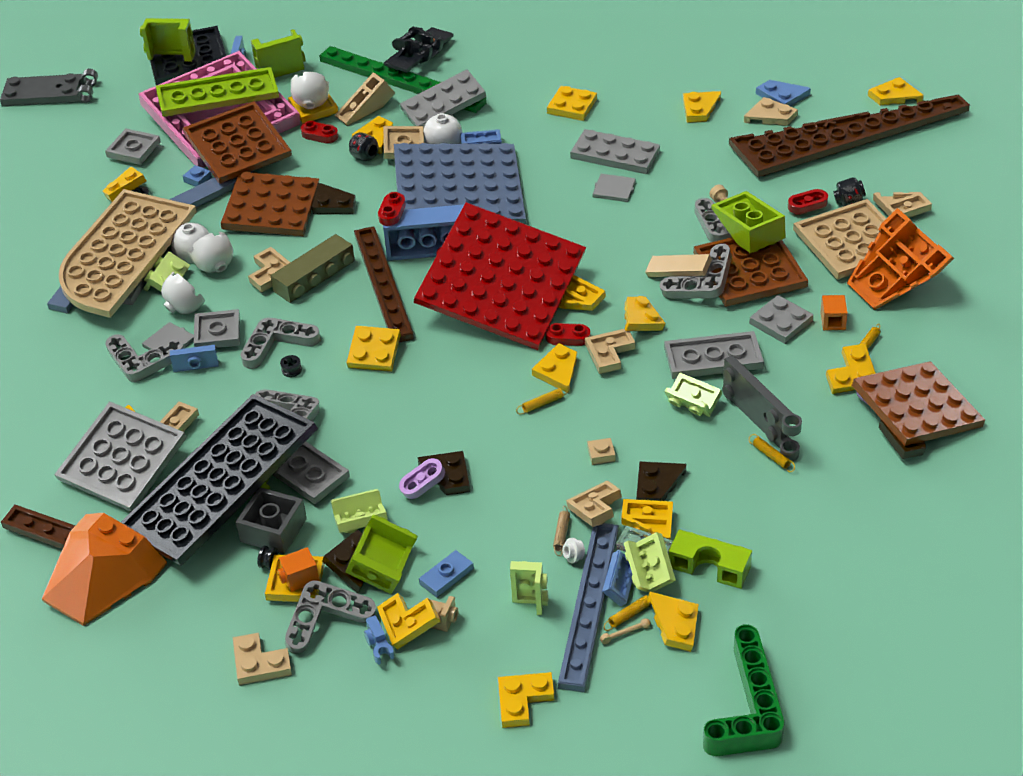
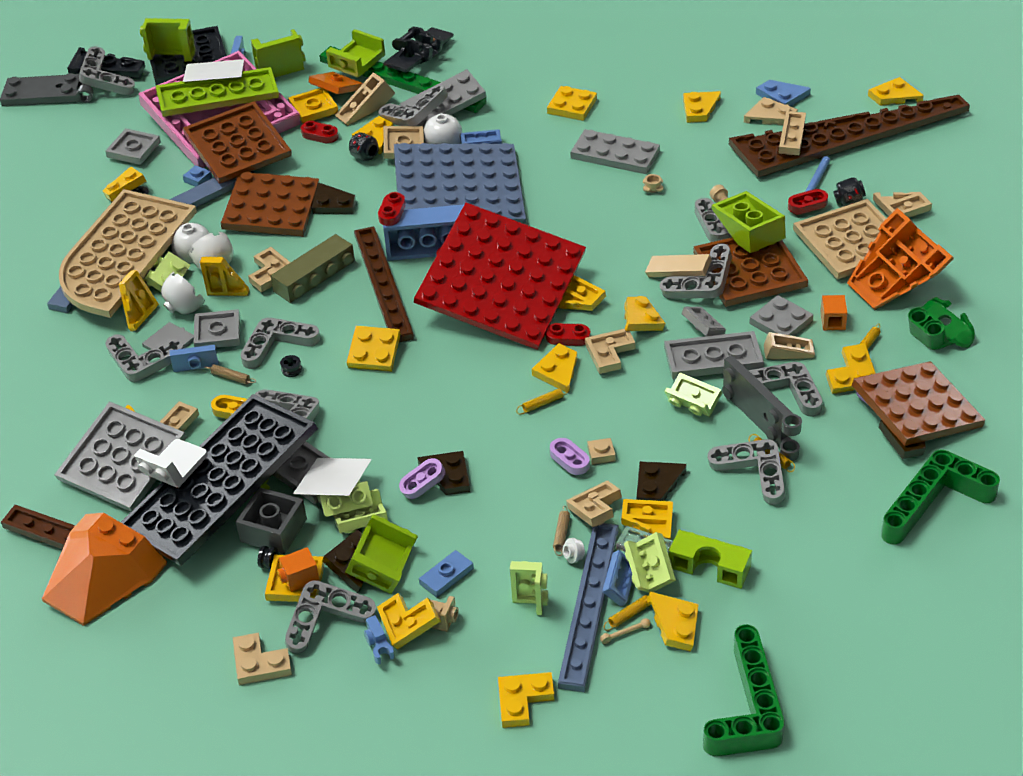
(94, 76): none -> light grey beam
(121, 66): none -> black wing
(136, 299): none -> yellow wing
(173, 464): none -> white bracket
(213, 70): none -> white sticker
(221, 278): none -> yellow wing
(225, 405): none -> yellow plate
(230, 374): none -> tan piece
(309, 90): white cylinder -> none
(332, 476): none -> white sticker
(335, 82): none -> orange plate
(357, 55): none -> lime panel
(358, 498): none -> yellowish green bracket
(418, 112): none -> light grey beam
(569, 456): none -> lavender plate
(614, 187): light grey piece -> none
(653, 183): none -> tan plate
(703, 321): none -> light grey plate
(762, 460): none -> light grey beam
(787, 347): none -> tan slope
(792, 133): none -> tan plate
(795, 376): none -> light grey beam
(818, 174): none -> medium blue bar
(929, 330): none -> green piece
(939, 471): none -> green beam

